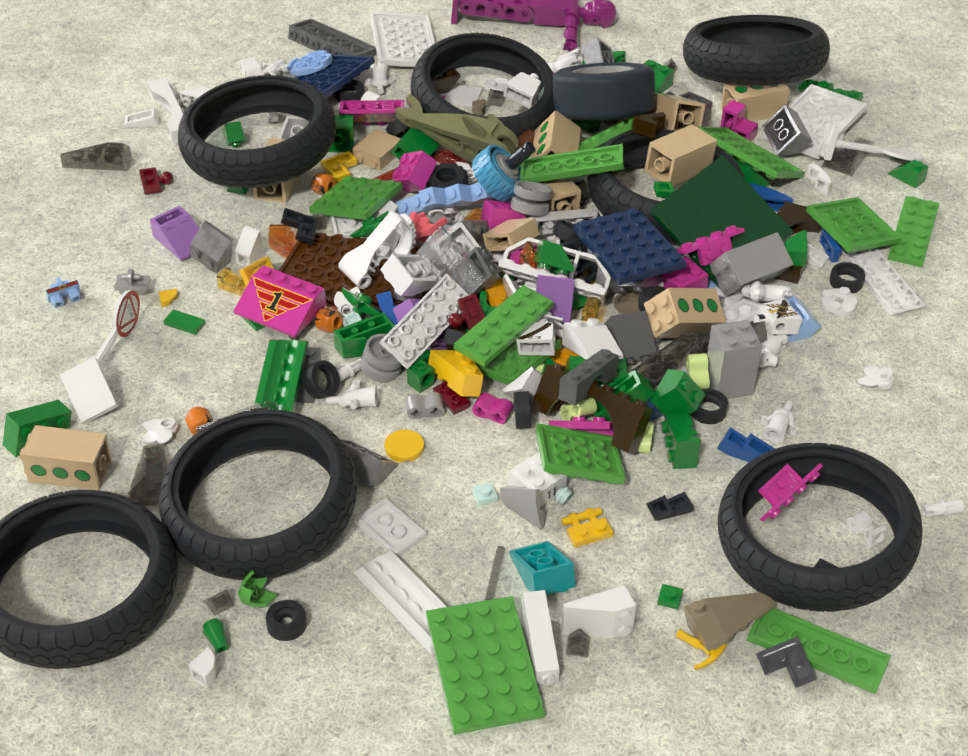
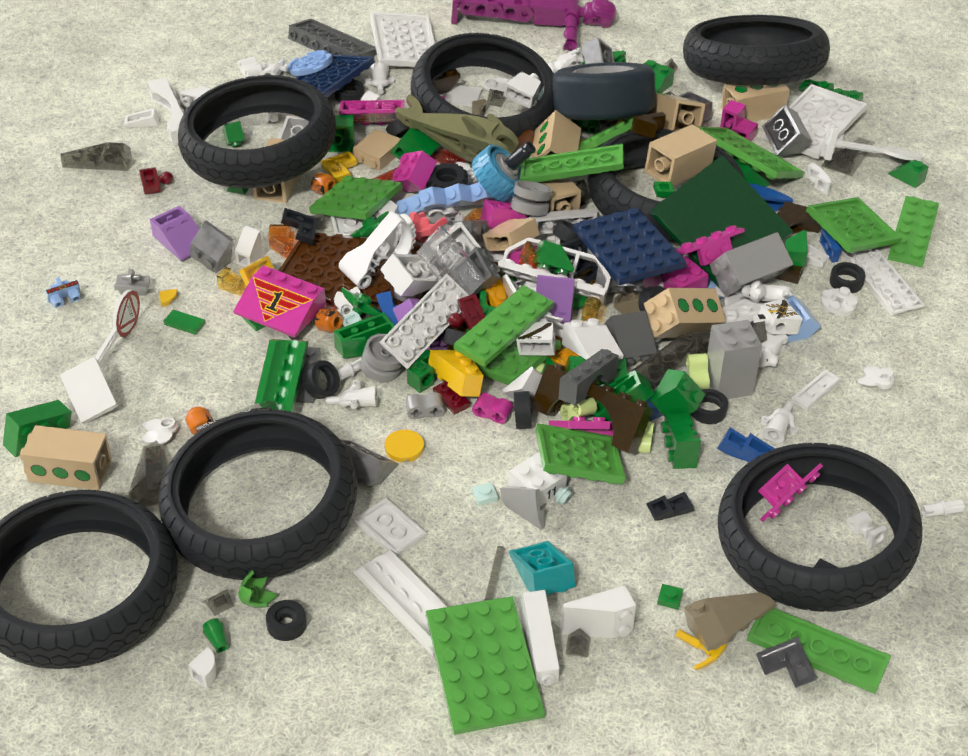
(587, 532): yellow plate -> none
(815, 390): none -> white tile

